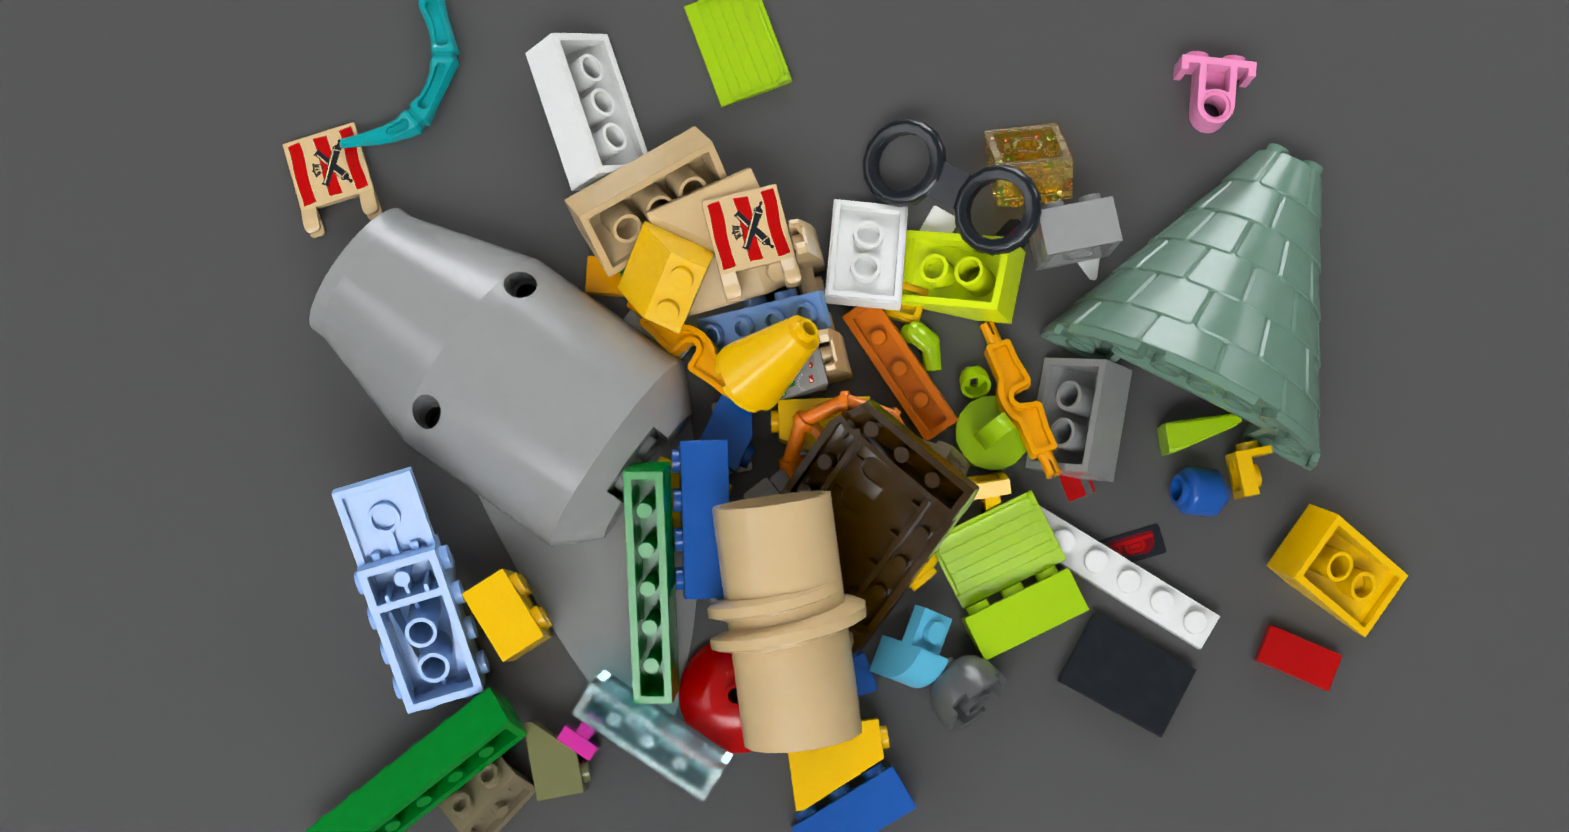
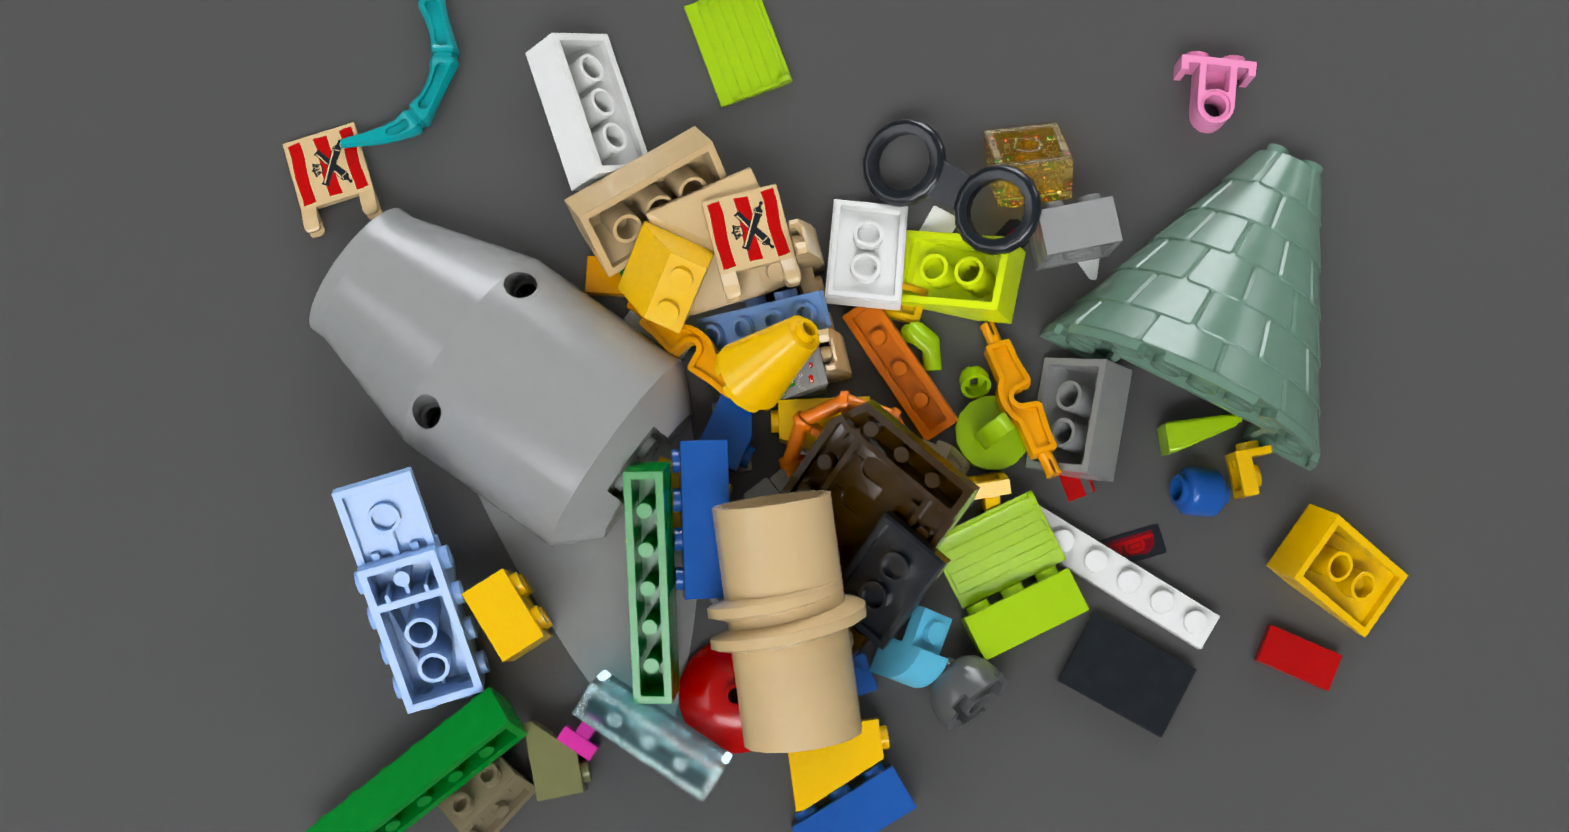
(892, 576): none -> black tile

